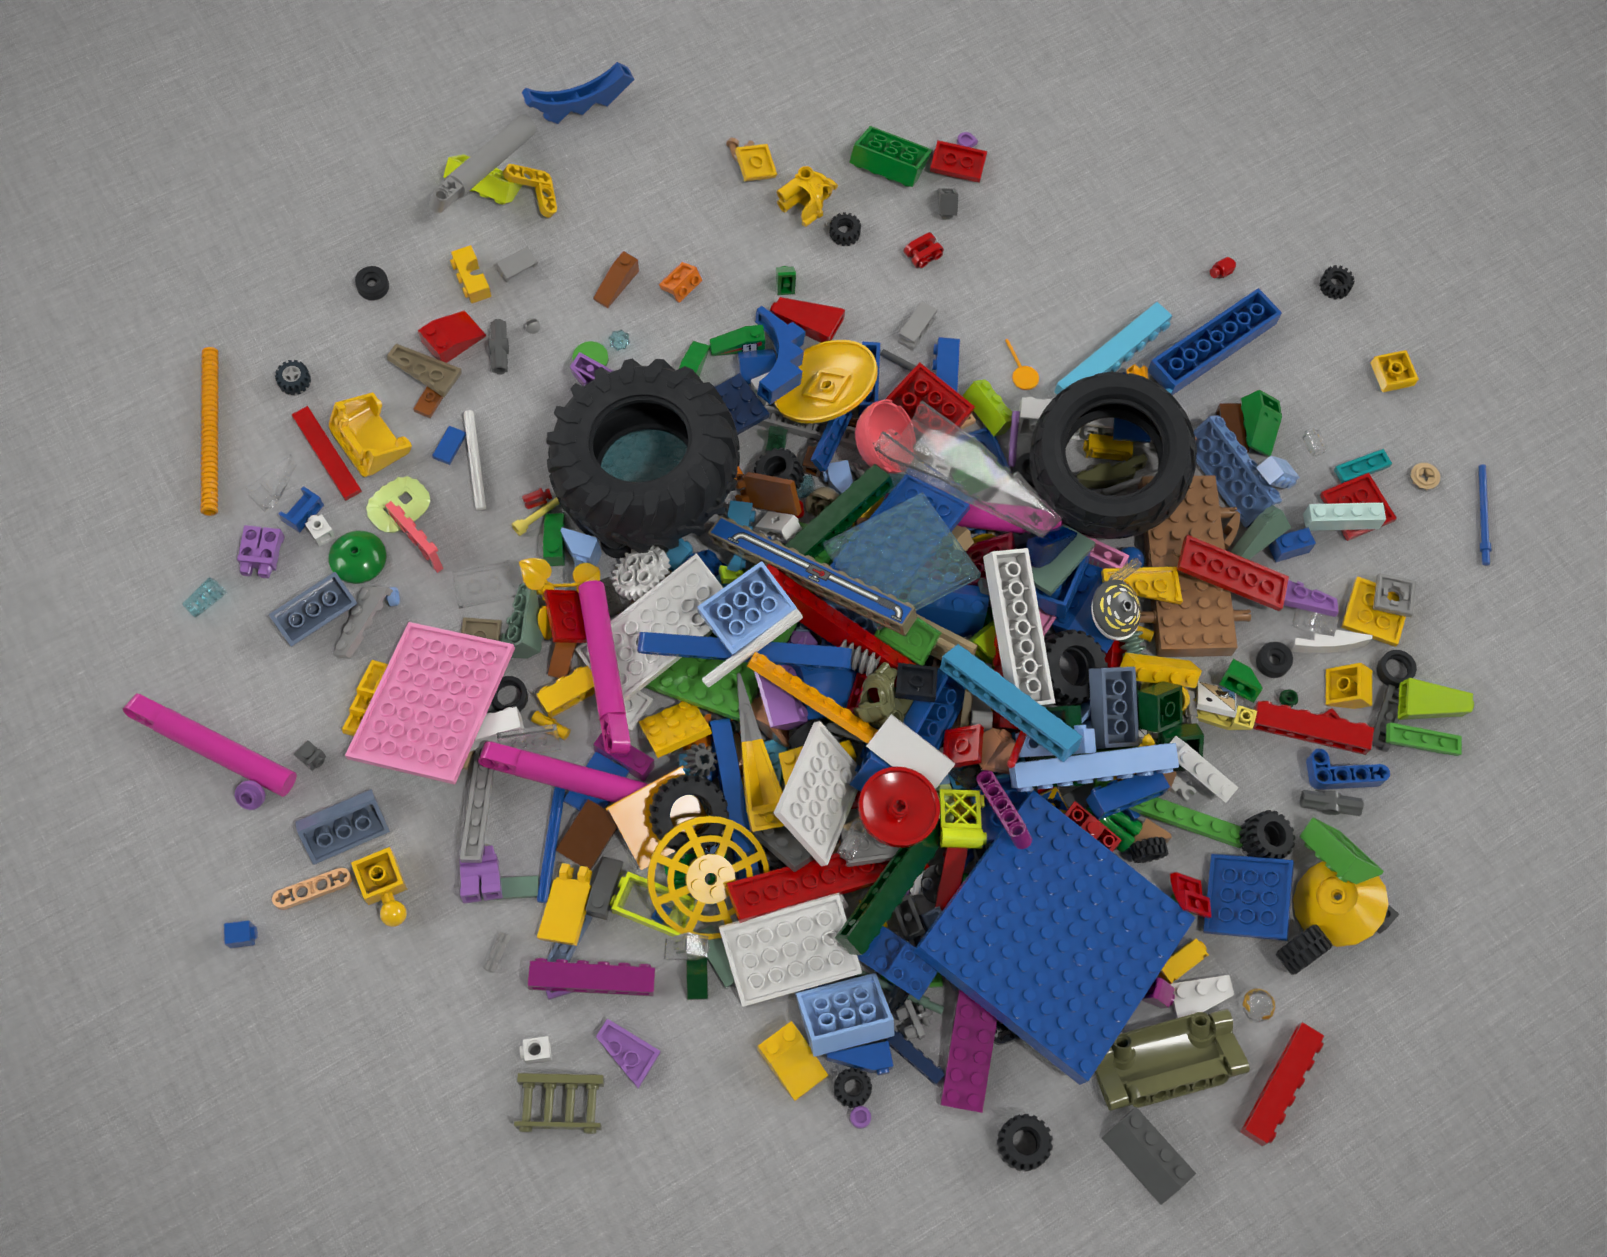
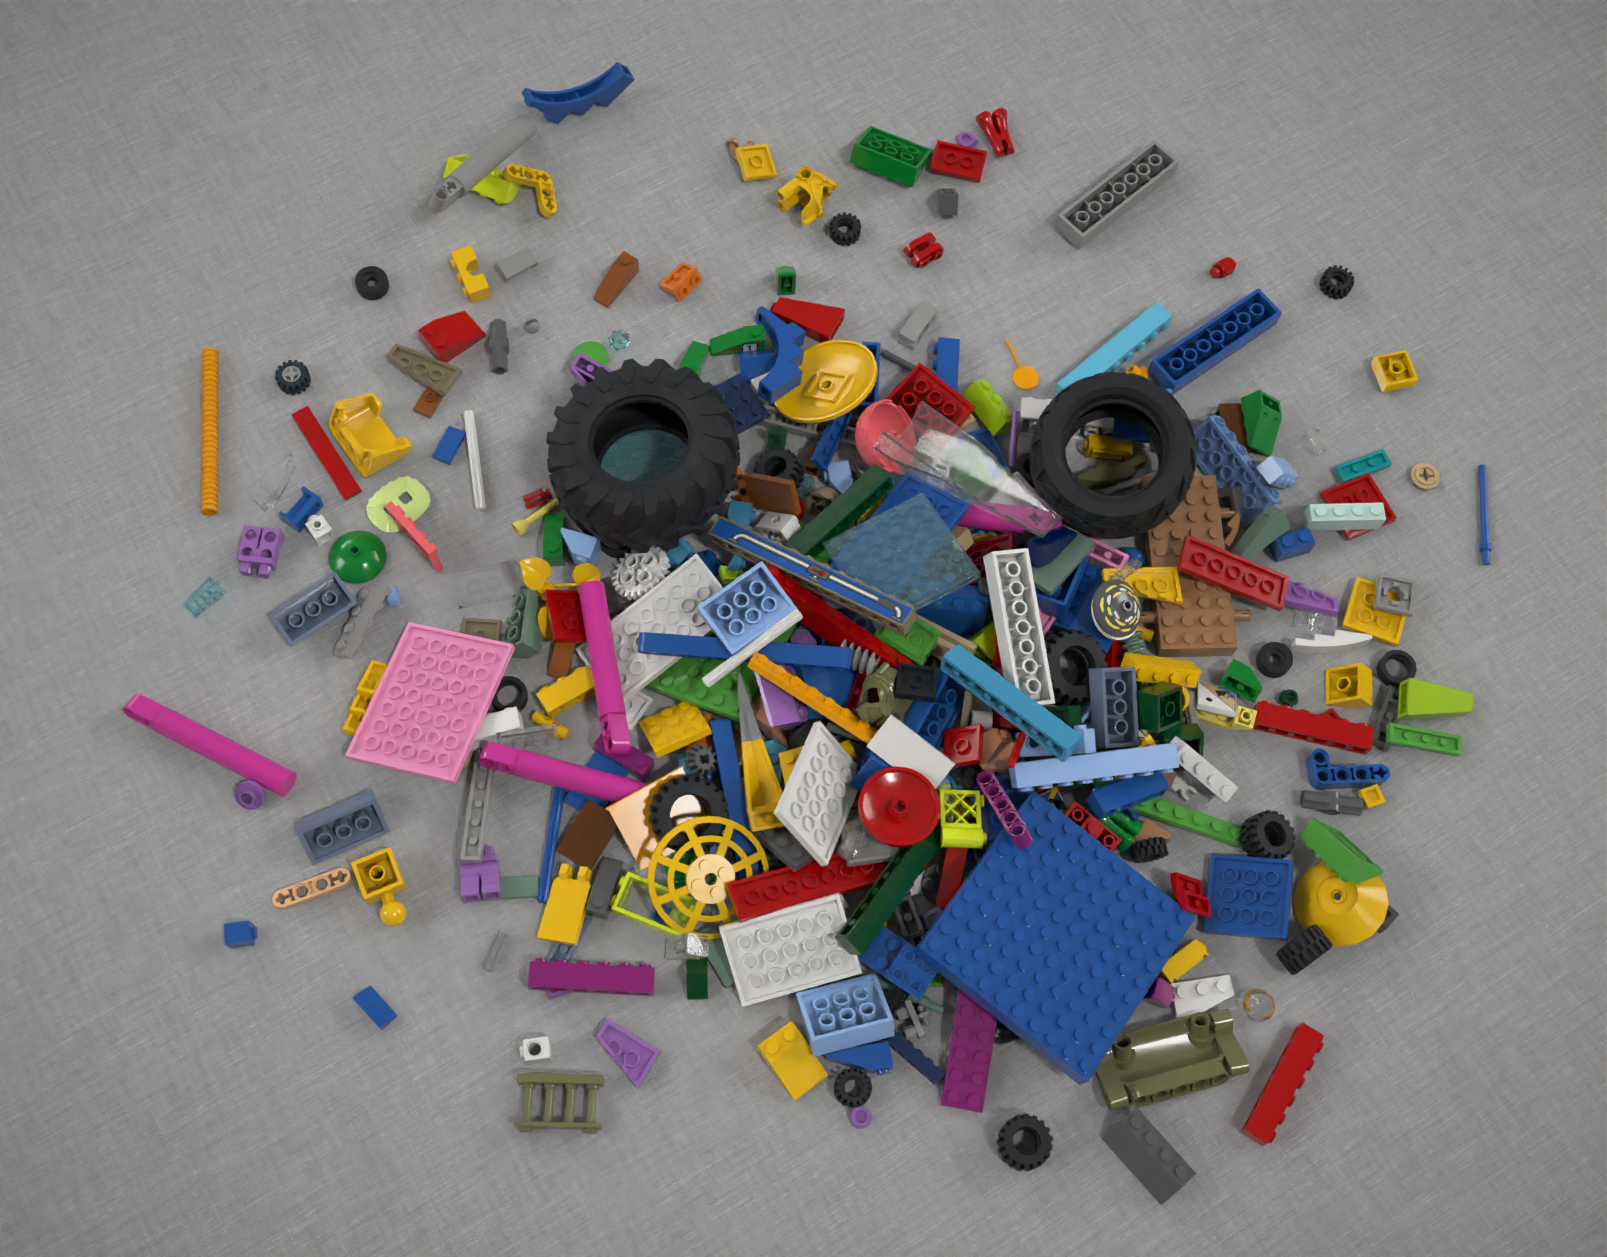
(310, 755): dark grey bracket -> none
(375, 1007): none -> blue slope
(996, 130): none -> red piece
(1116, 194): none -> light grey brick
(1232, 497): none -> dark grey panel
(1371, 796): none -> yellow plate

